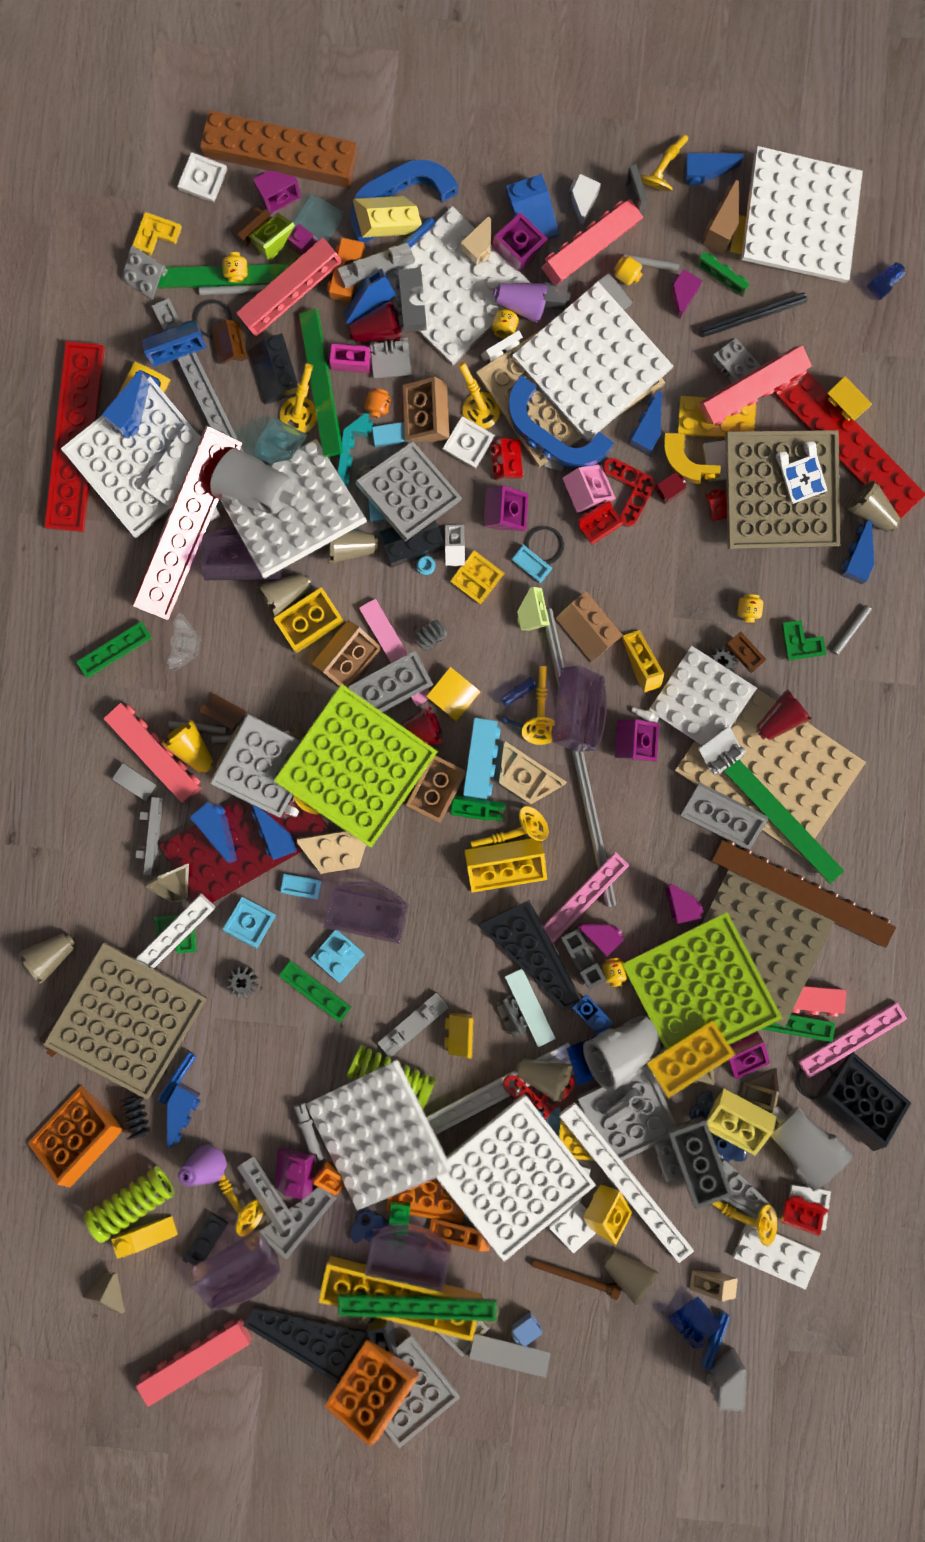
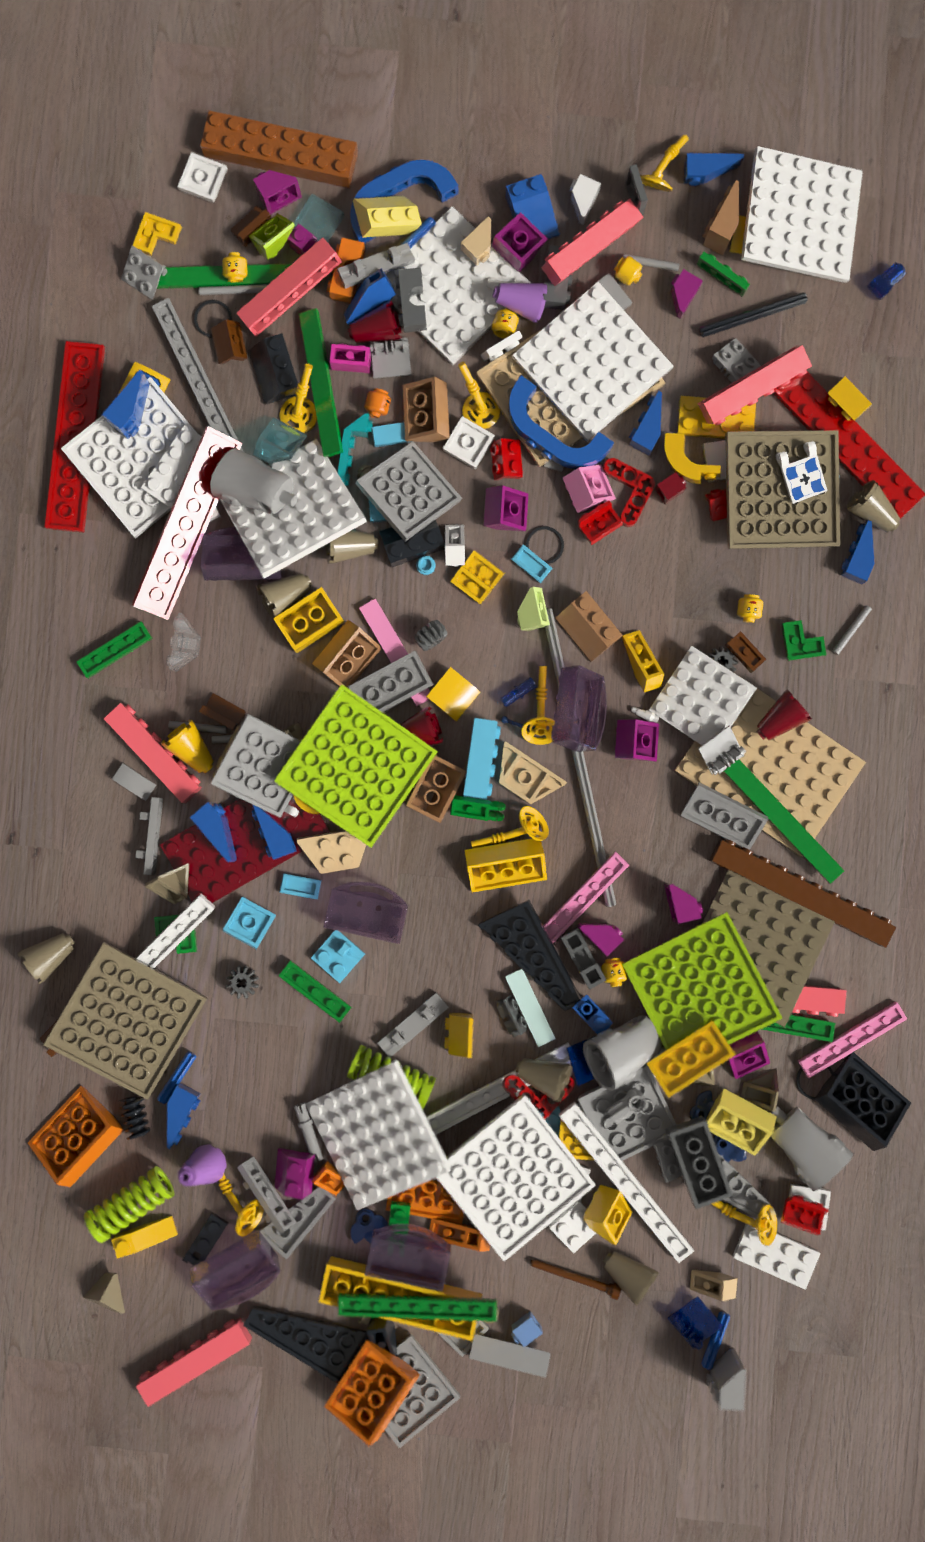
(173, 343): blue slope -> none

